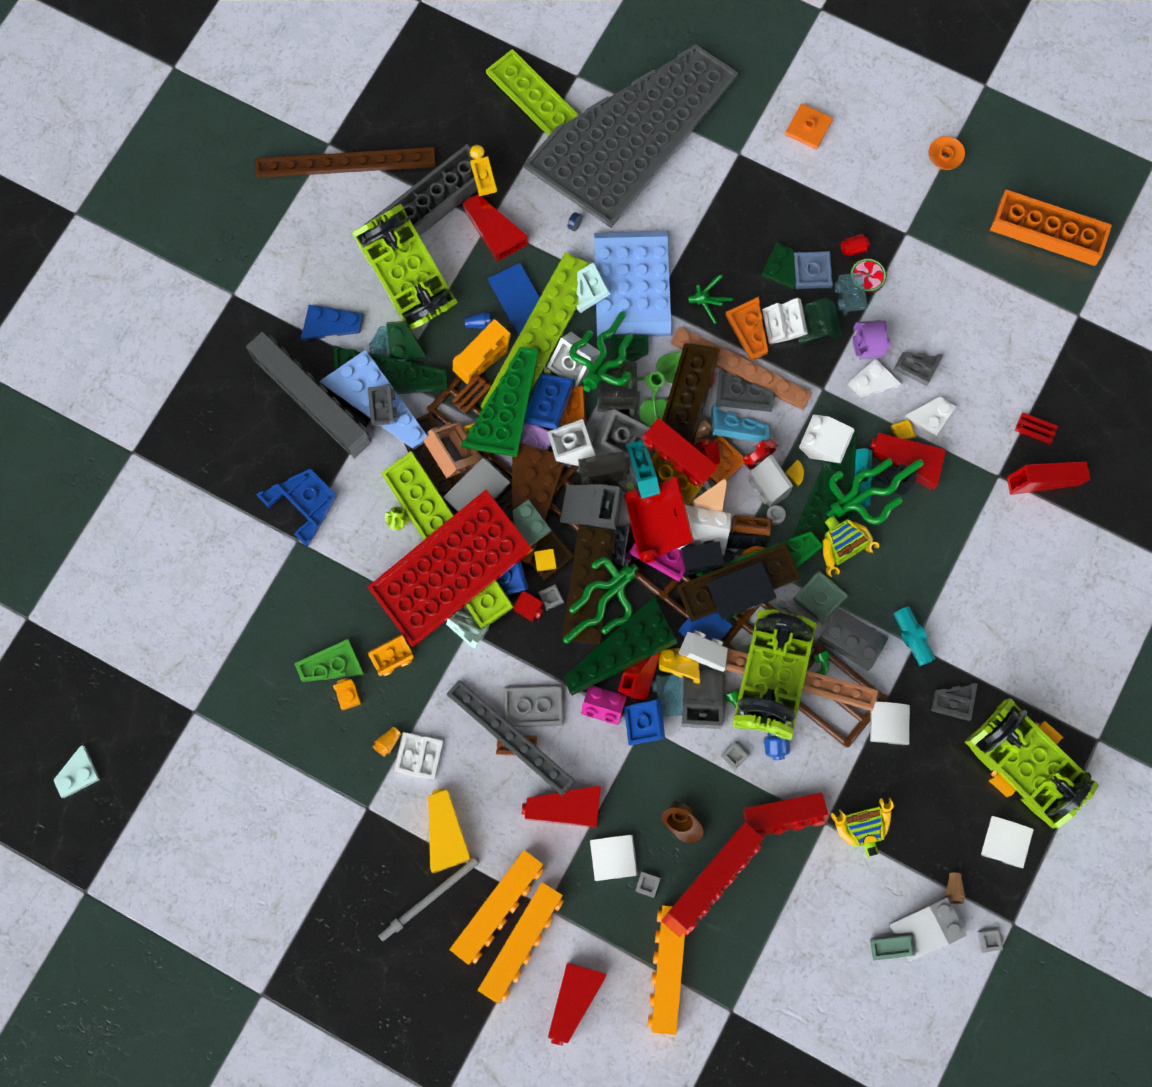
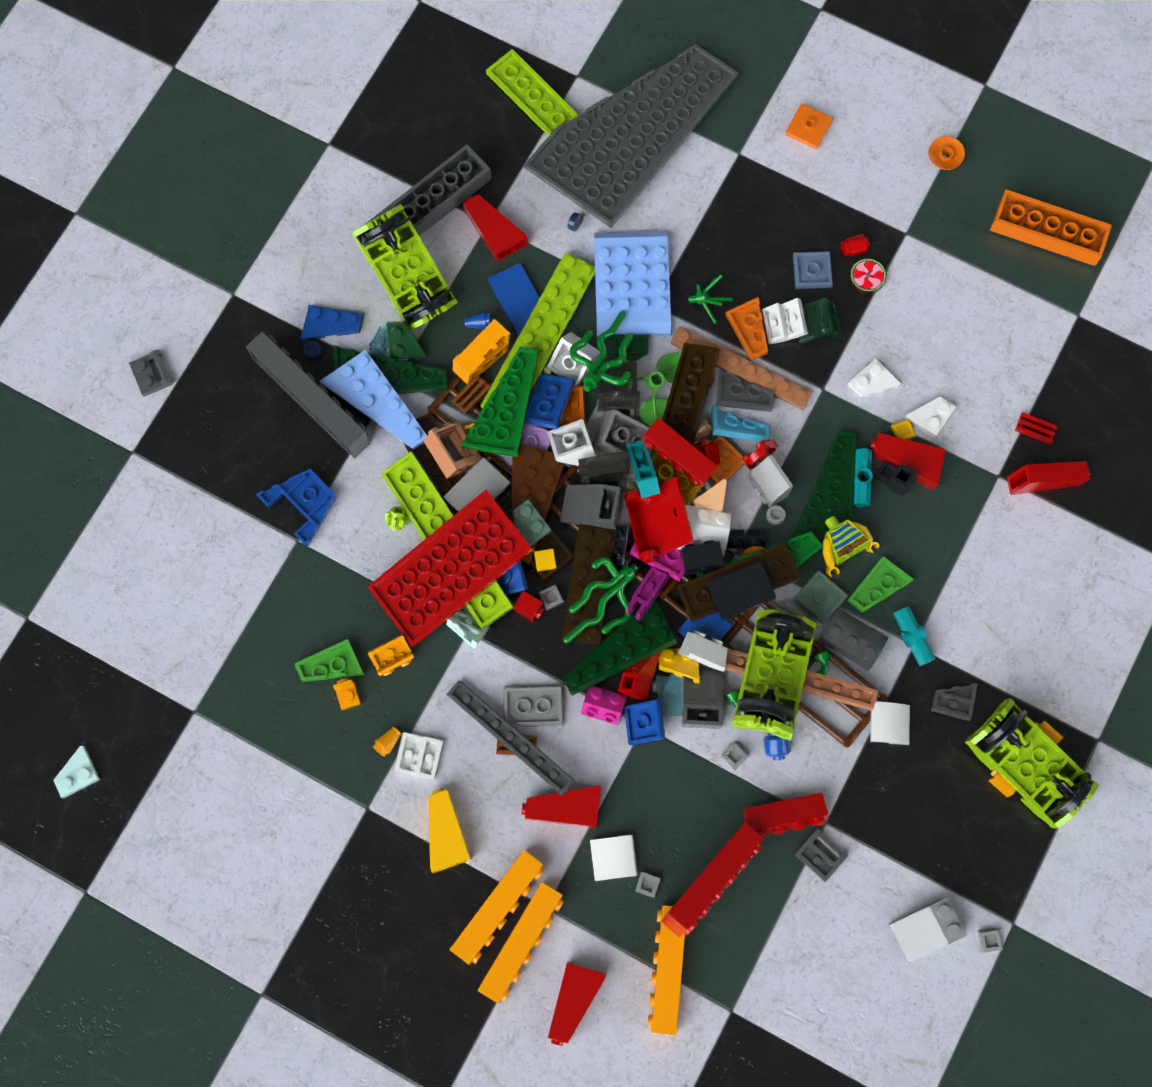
(145, 375): none -> dark grey plate
(312, 350): none -> dark blue tile
(345, 162): reddish brown plate -> none
(381, 405): dark grey bracket -> none
(397, 924): light grey bar -> none
(482, 171): yellow plate -> none
(590, 287): light aqua wing -> none
(647, 592): none -> magenta hinge
(682, 823): reddish brown piece -> none
(751, 525): dark orange tile -> none
(781, 266): dark green wing -> none
(795, 473): yellow tile -> none
(816, 859): none -> dark grey plate
(826, 439): white slope -> none
(851, 293): clear light blue bracket -> none
(851, 501): green plant -> none
(865, 827): torso -> none
(871, 339): medium lavender brick -> none
(878, 585): none -> bright green wing
(892, 947): sand green tile -> none
(918, 366): flat silver wing -> none
(955, 889): medium nougat cone -> none
(1007, 842): white slope -> none

